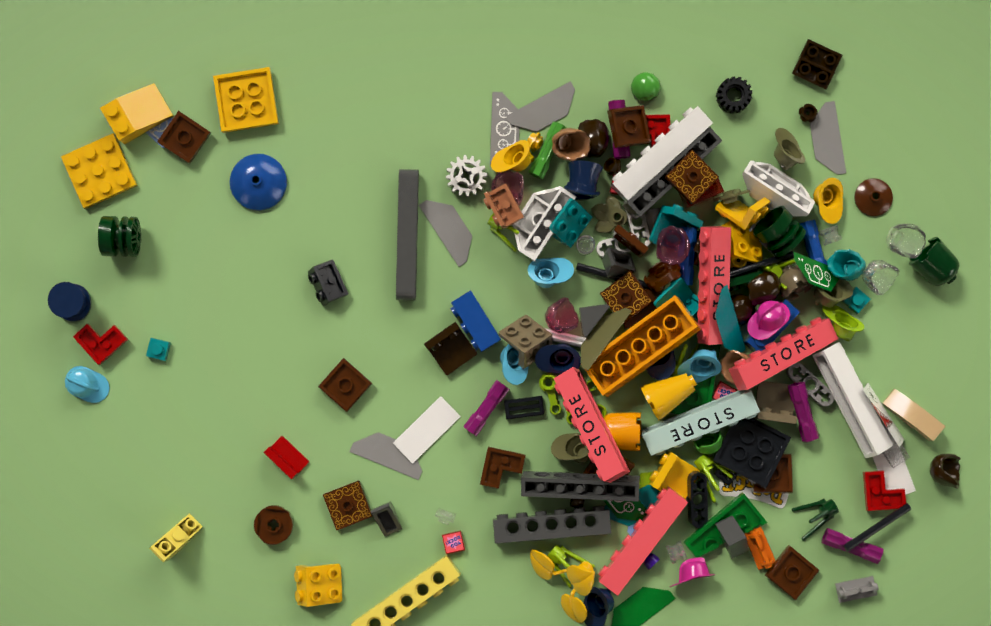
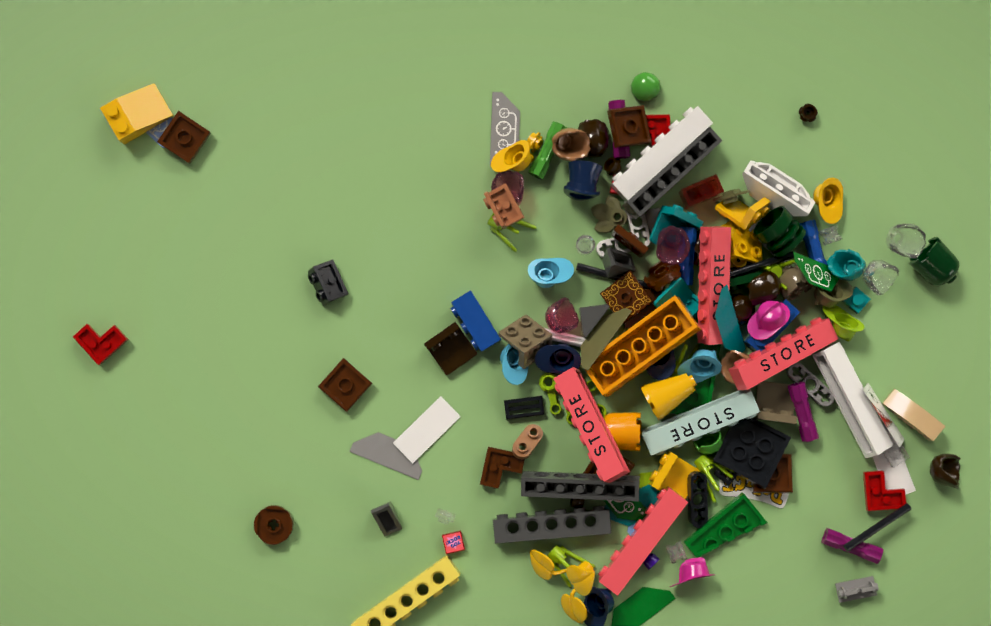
(69, 301): dark blue hat -> none
(87, 384): medium azure piece -> none
(99, 171): yellow plate -> none
(119, 236): dark green wheel -> none
(158, 349): teal plate -> none
(176, 538): light yellow slope -> none
(245, 99): yellow plate -> none
(267, 191): blue dish -> none
(286, 457): red panel -> none
(318, 584): yellow bracket -> none
(347, 505): reddish brown plate -> none
(407, 234): dark grey beam -> none
(449, 228): light grey sticker -> none
(475, 171): white gear -> none
(478, 419): magenta axle -> none
(527, 440): none -> medium nougat plate
(539, 215): white wedge -> none
(544, 109): light grey sticker -> none
(570, 223): teal bracket -> none
(570, 448): olive piece -> none
(691, 177): reddish brown plate -> none
(722, 390): tile -> none
(732, 537): dark grey slope -> none
(742, 87): black tyre -> none
(760, 548): orange hinge -> none
(787, 151): olive piece -> none
(792, 572): reddish brown plate -> none
(817, 64): dark brown slope -> none
(827, 139): light grey sticker -> none
(827, 511): dark green plant -> none
(865, 200): reddish brown dish -> none

